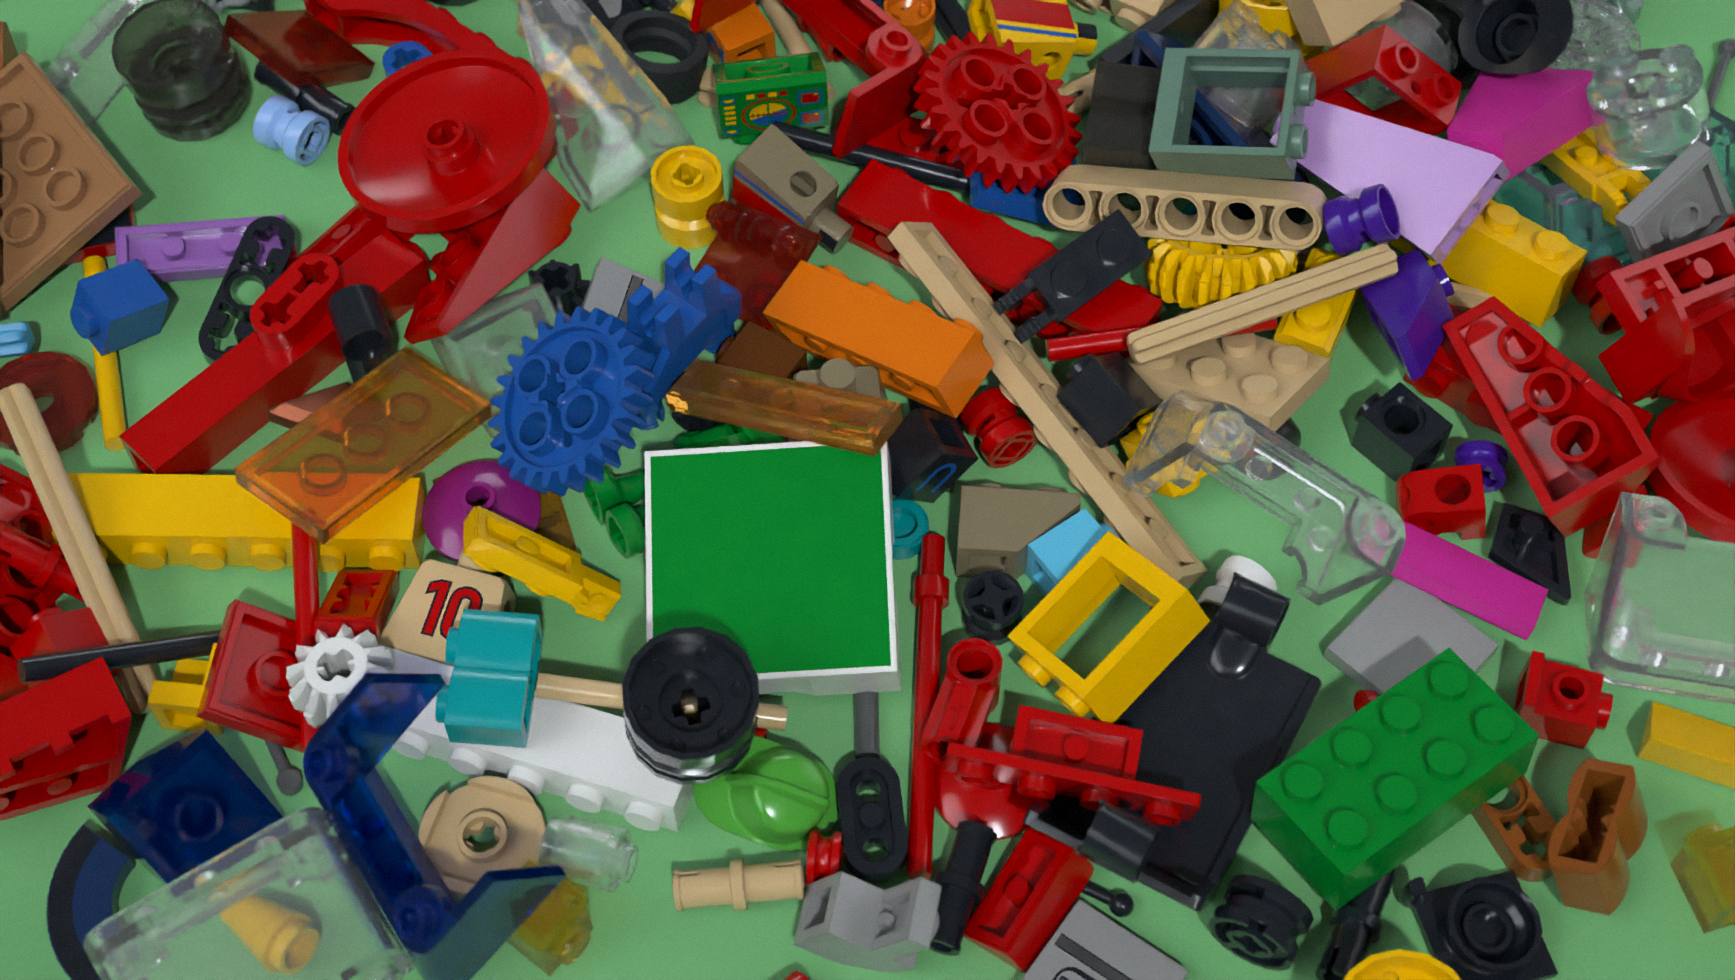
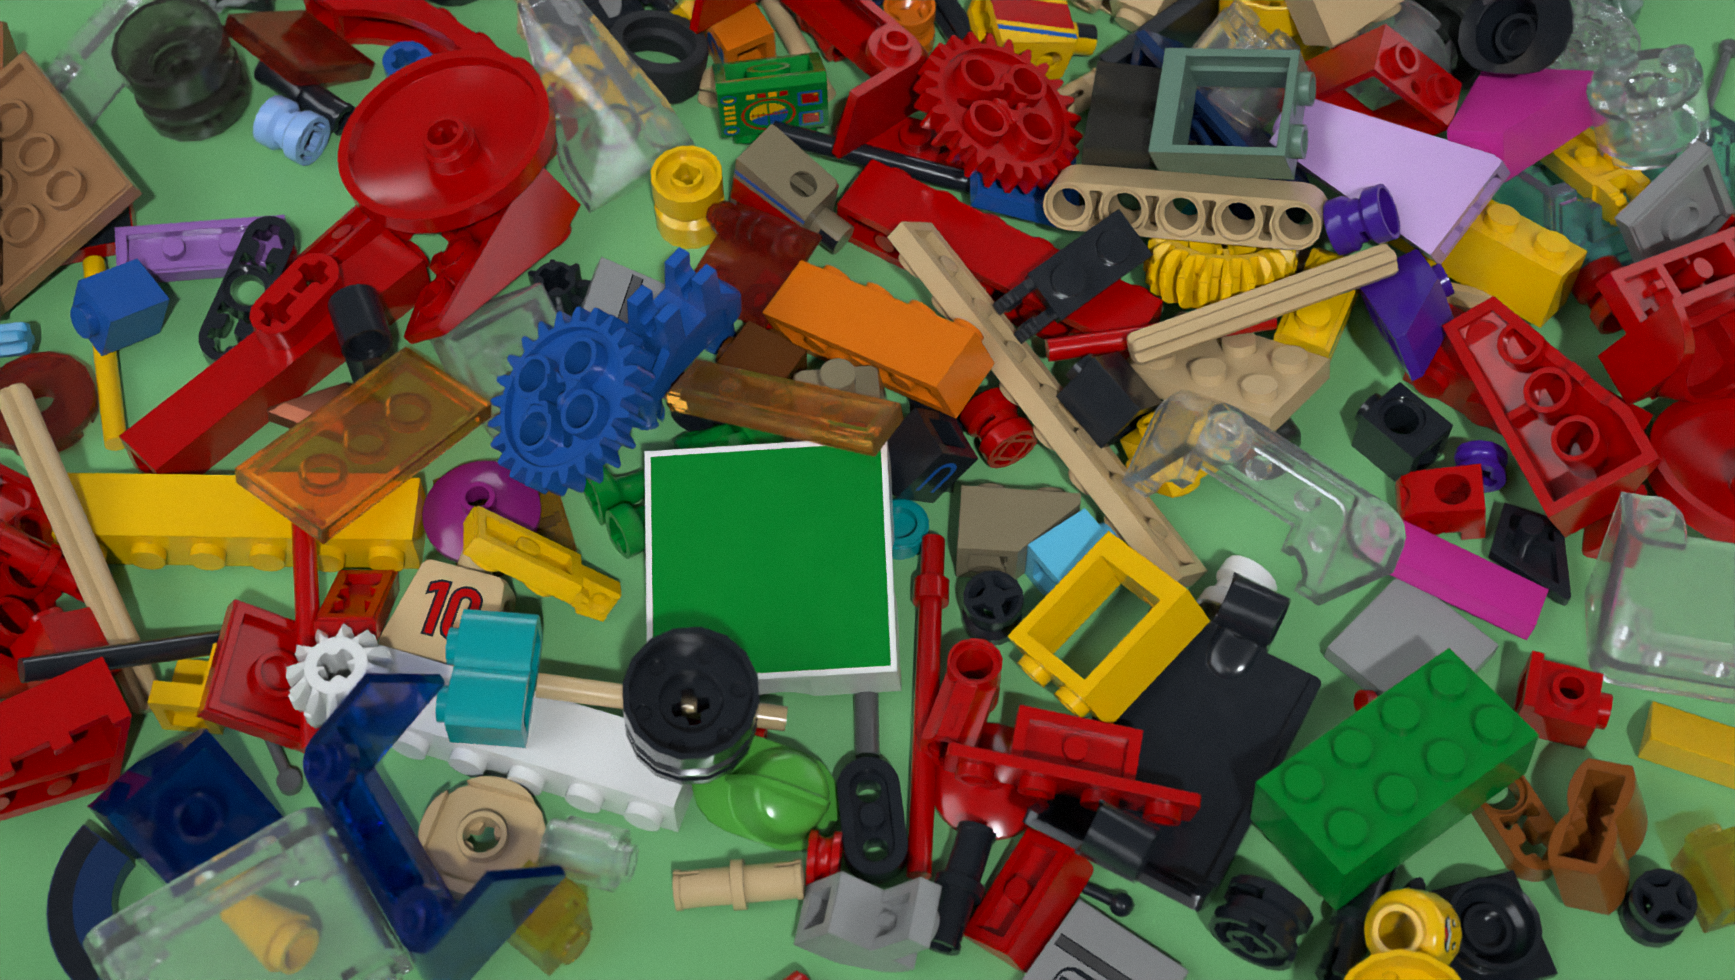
(1413, 922): none -> yellow head
(1667, 895): none -> black wheel

